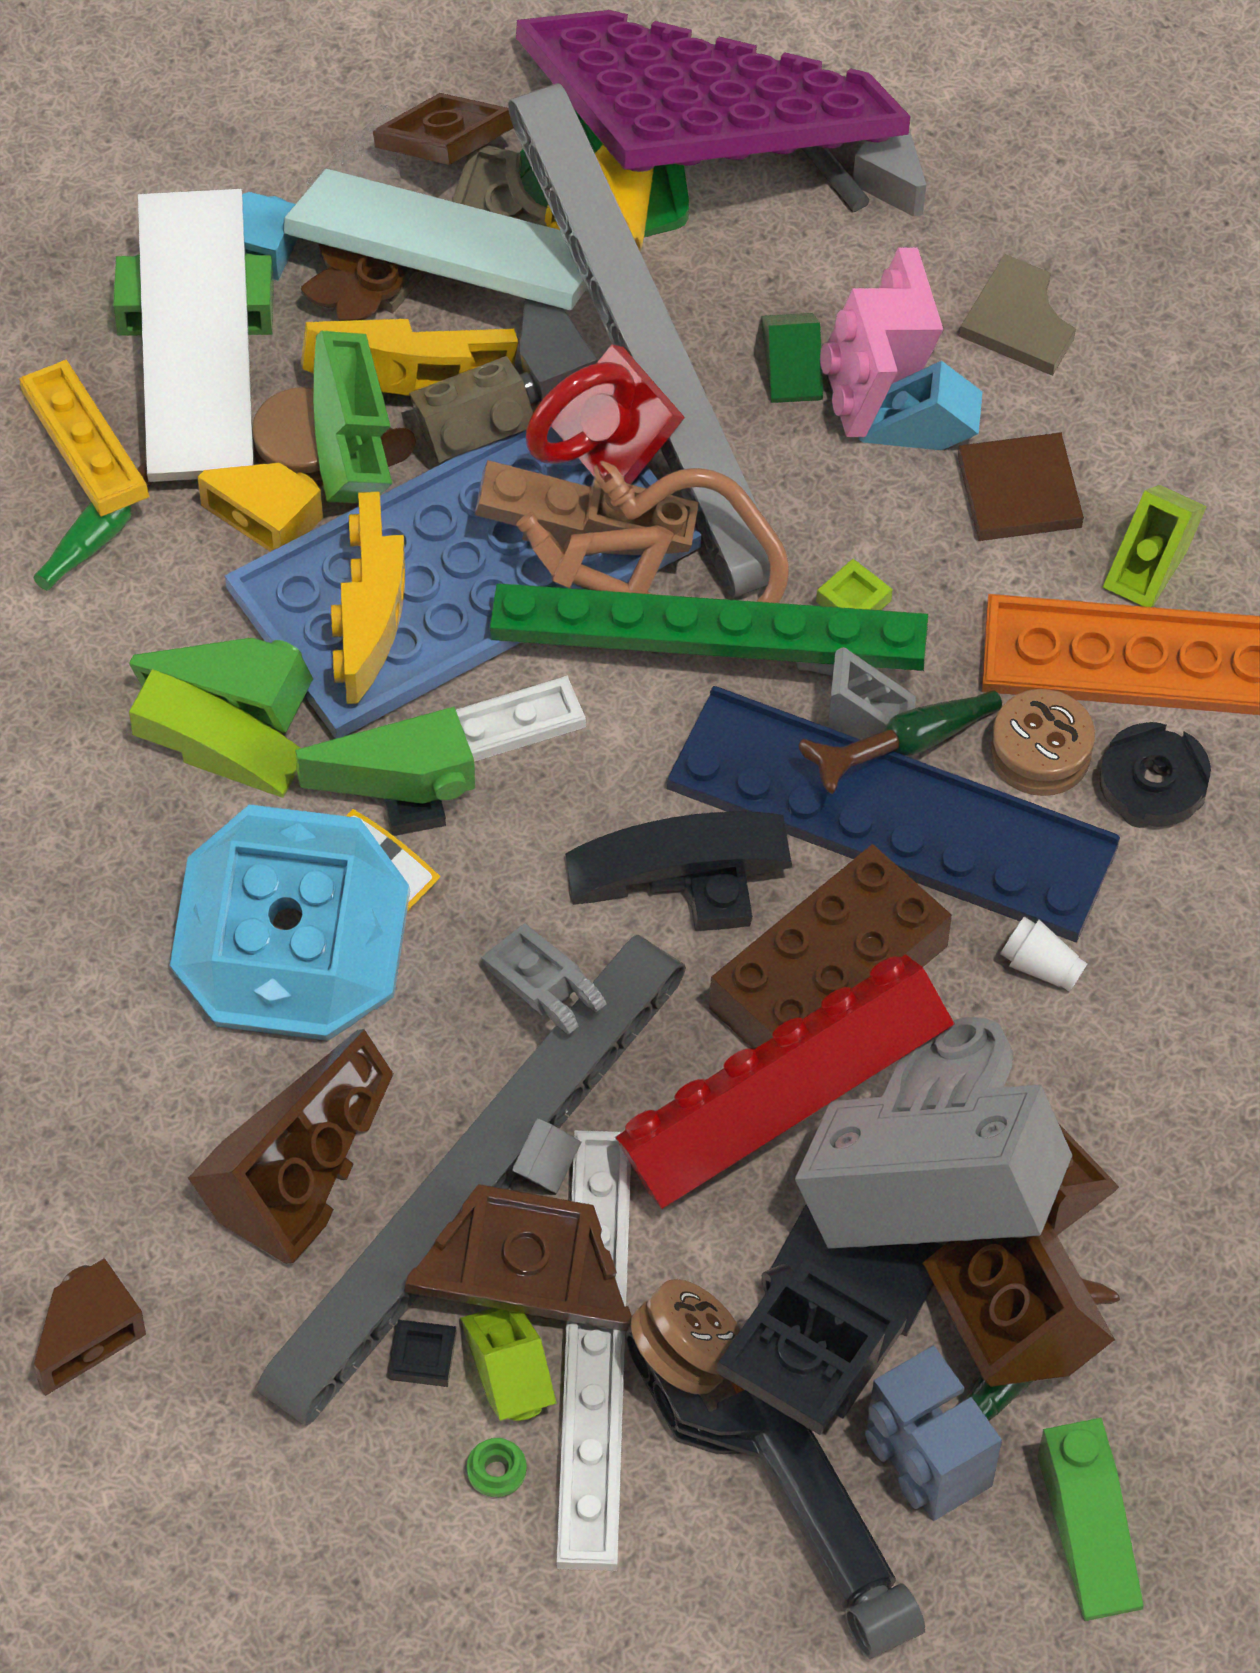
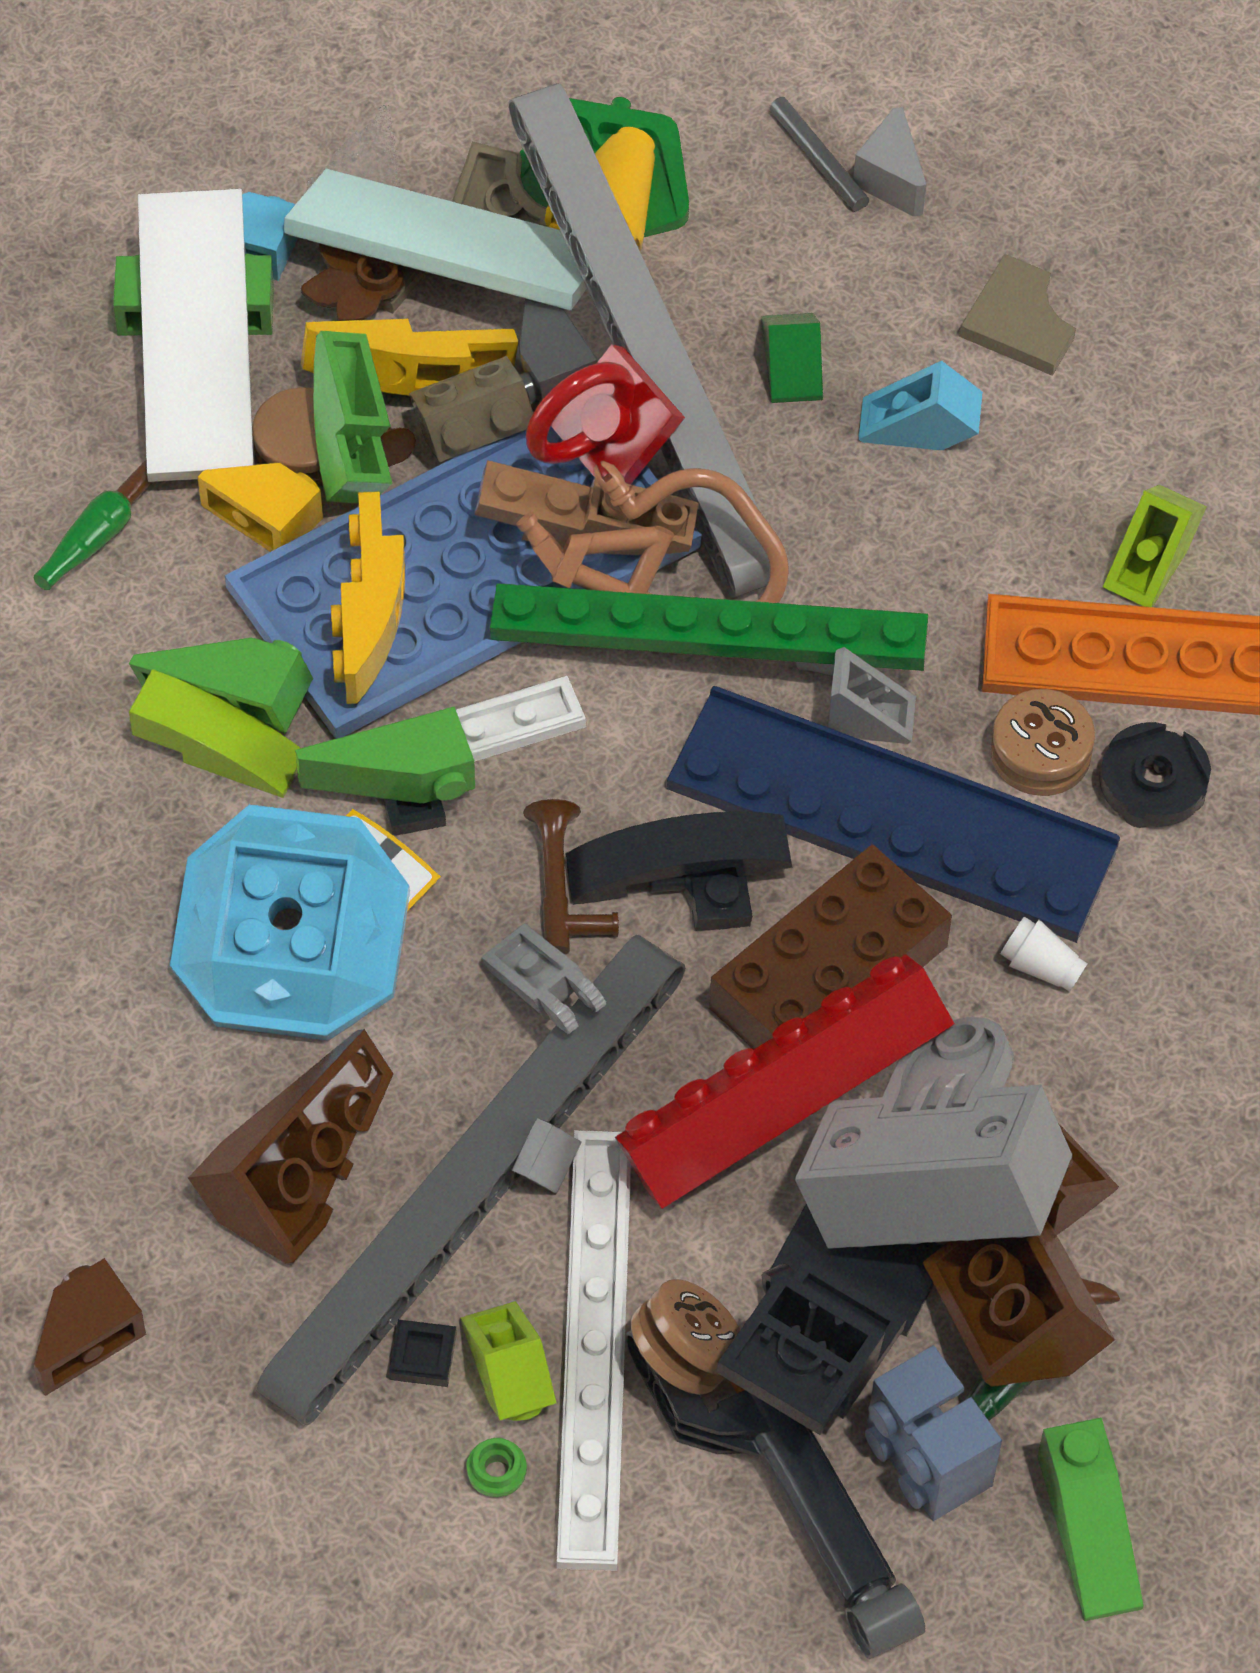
(84, 438): yellow tile -> none
(443, 128): reddish brown tile -> none
(524, 1258): reddish brown wing -> none
(552, 820): none -> reddish brown piece
(686, 100): magenta plate -> none
(854, 588): lime plate -> none
(880, 340): bright pink bracket -> none
(905, 734): piece -> none
(1020, 486): reddish brown tile -> none

